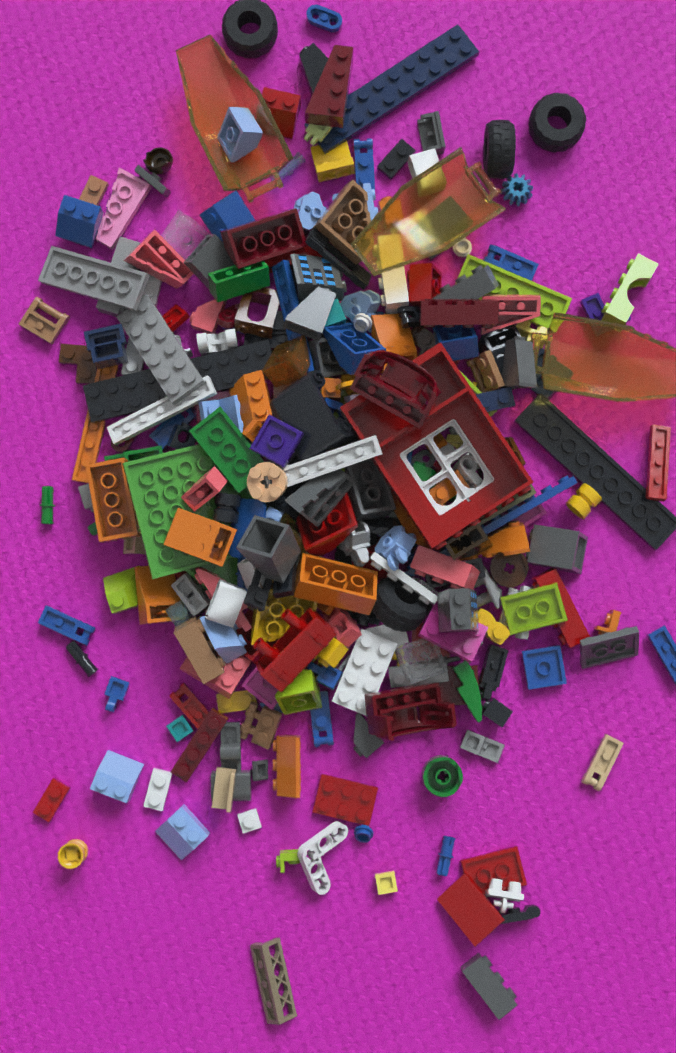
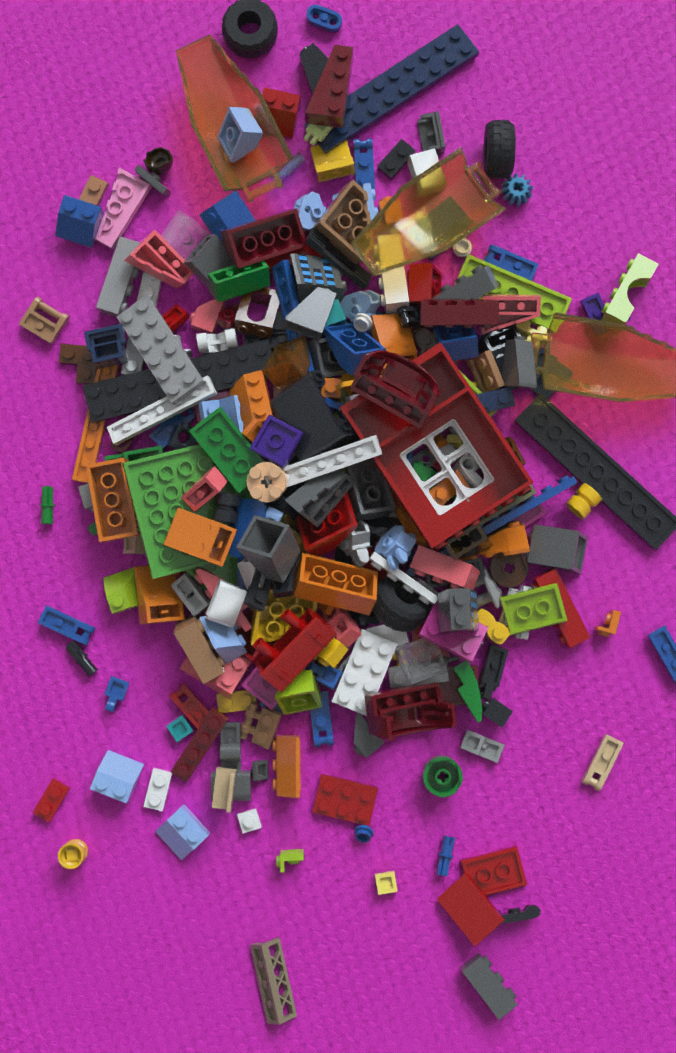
(94, 278): light grey plate -> none
(178, 613): clear light blue plate -> none
(316, 852): white beam -> none
(512, 894): white hips -> none
(544, 667): blue plate -> none
(562, 106): black tyre -> none
(609, 647): dark grey plate -> none
(658, 462): plate -> none

